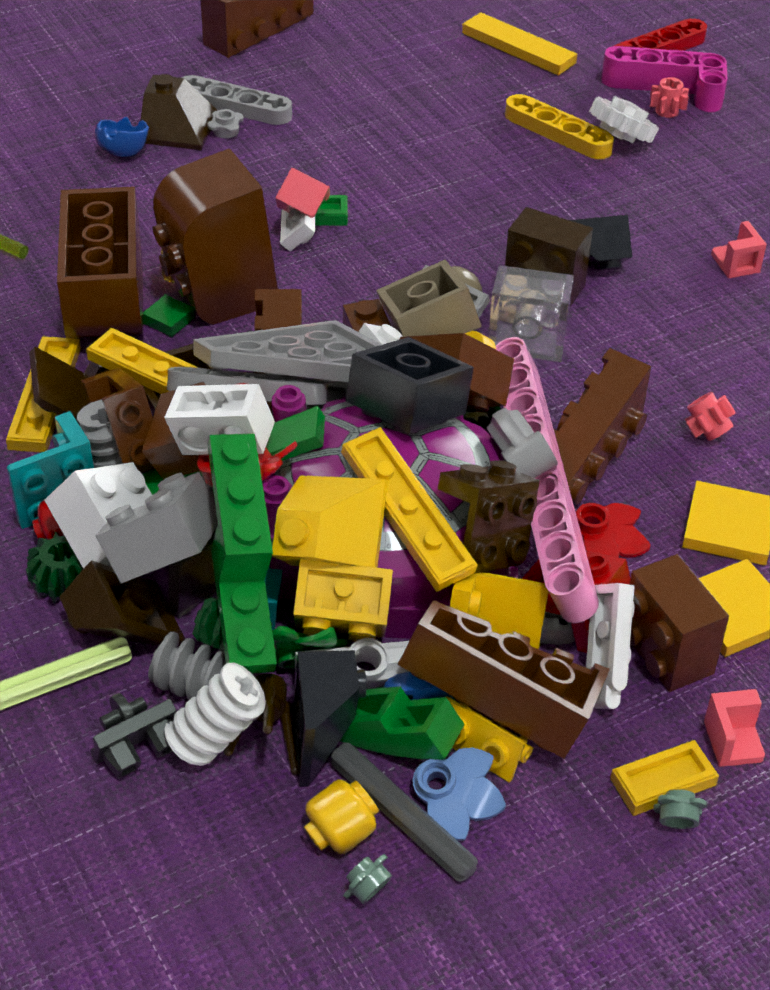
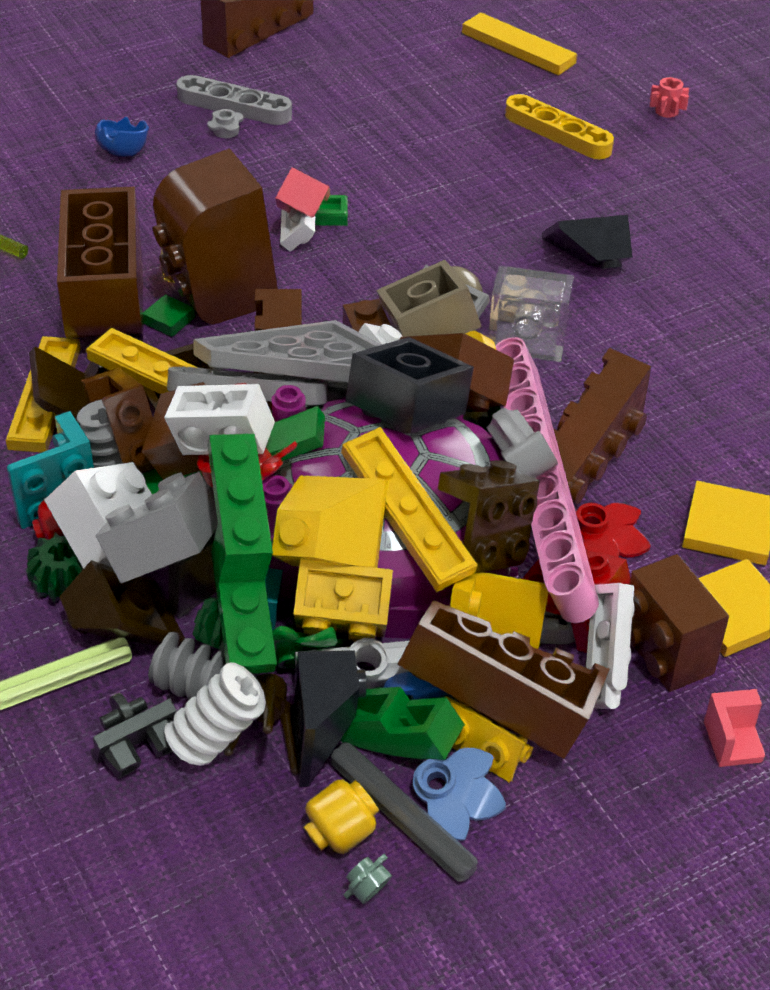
(175, 113): dark brown slope -> none
(550, 245): dark brown brick -> none
(623, 119): white gear -> none
(642, 67): dark pink beam -> none
(673, 769): yellow tile -> none
(676, 36): red beam -> none
(680, 809): sand green plate -> none
(710, 416): coral gear -> none
(742, 255): coral panel -> none

